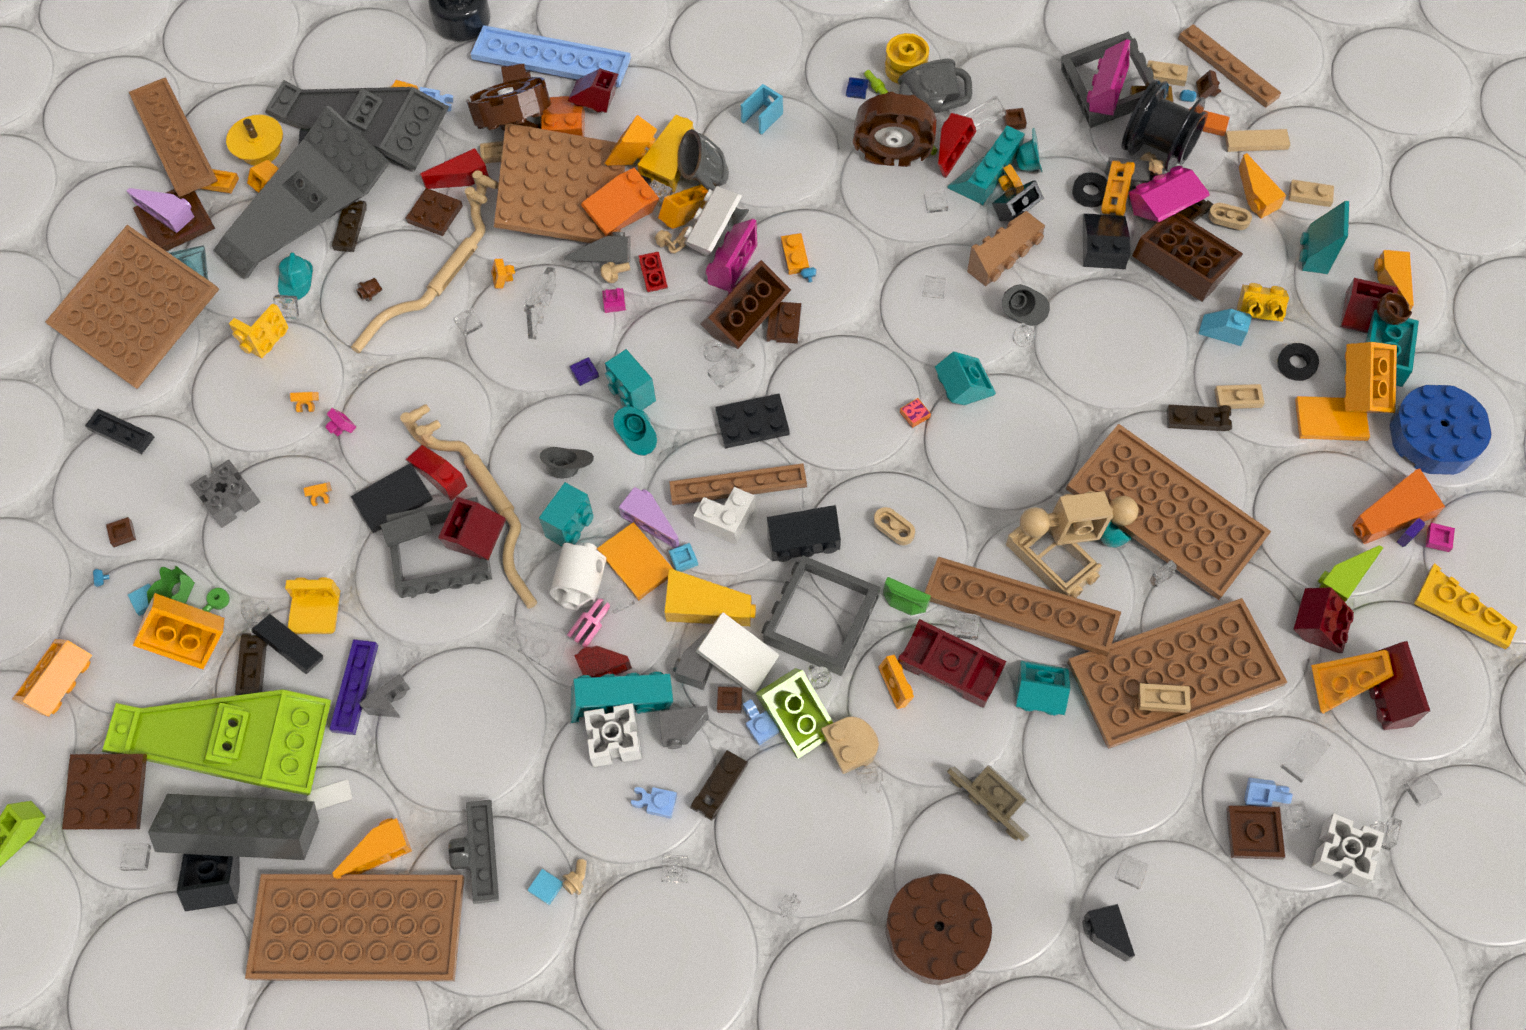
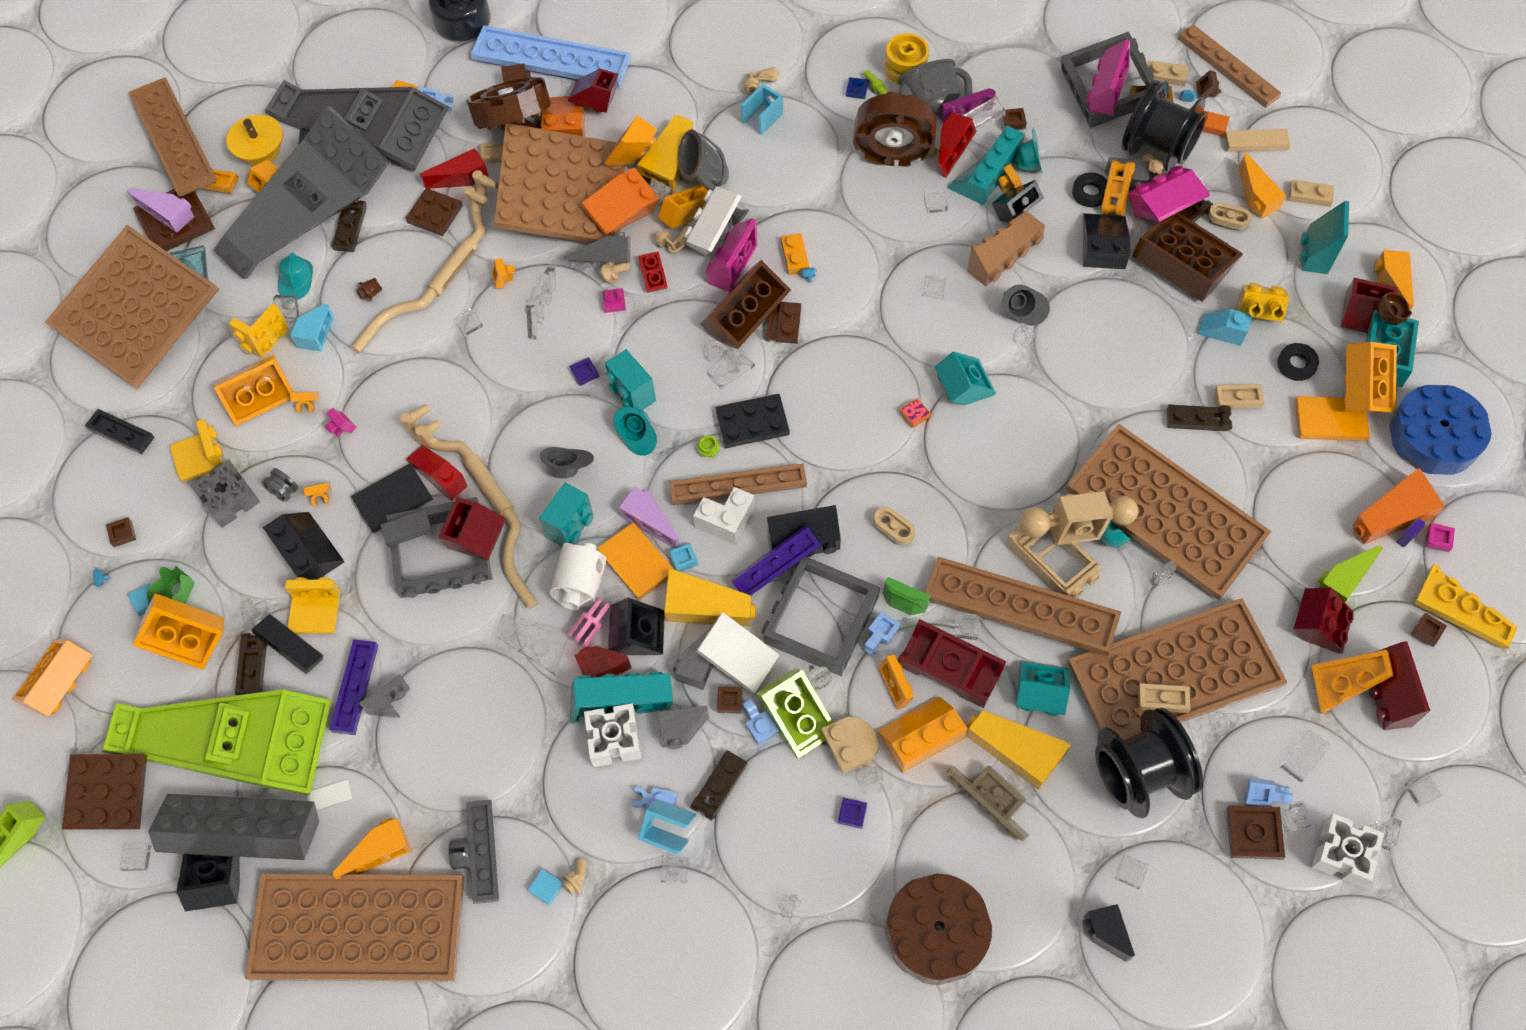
(198, 453): none -> yellow bracket
(214, 602): bright green piece -> none
(254, 390): none -> light orange slope
(280, 484): none -> dark grey wheel
(303, 545): none -> black slope
(312, 328): none -> medium azure slope
(636, 628): none -> black slope
(660, 837): none -> medium azure piece
(708, 446): none -> lime plate
(752, 84): none -> tan piece
(776, 561): none -> dark purple plate
(852, 813): none -> dark purple tile
(882, 630): none -> light blue plate
(923, 733): none -> light orange slope
(966, 104): none -> magenta plate
(1017, 746): none -> yellow slope
(1148, 762): none -> black wheel
(1429, 629): none -> reddish brown plate

